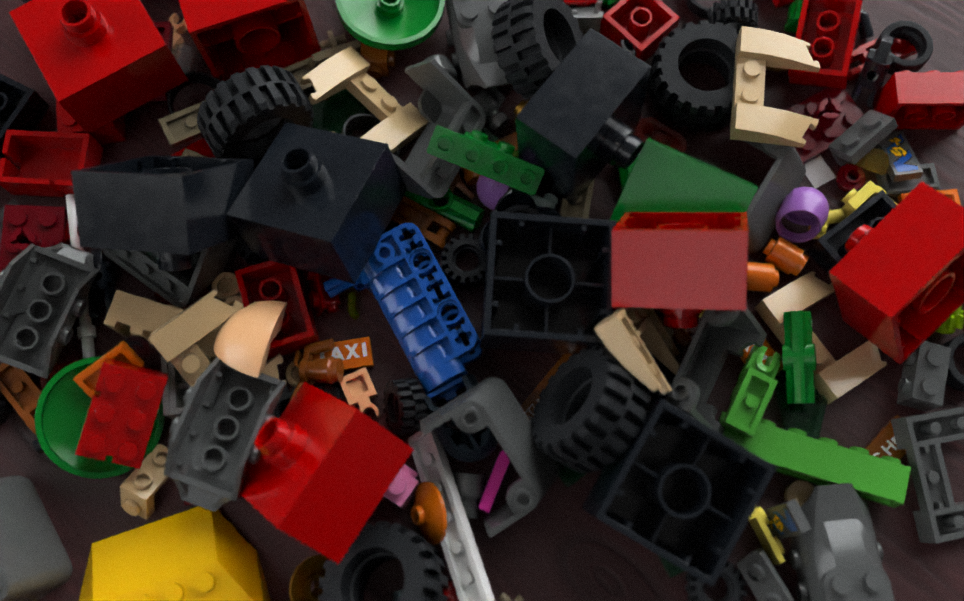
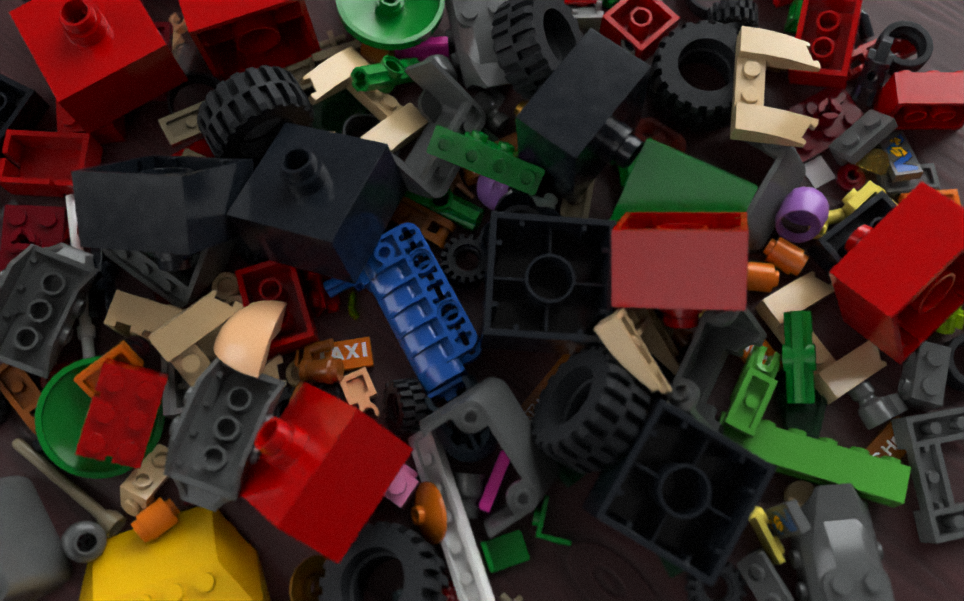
(87, 552): none -> dark grey head
(109, 520): none -> dark tan piece
(156, 519): none -> orange brick
(383, 75): none -> green piece
(429, 47): none -> dark pink tile
(505, 551): none -> green bracket
(538, 520): none -> green bracket
(875, 409): none -> dark grey piece

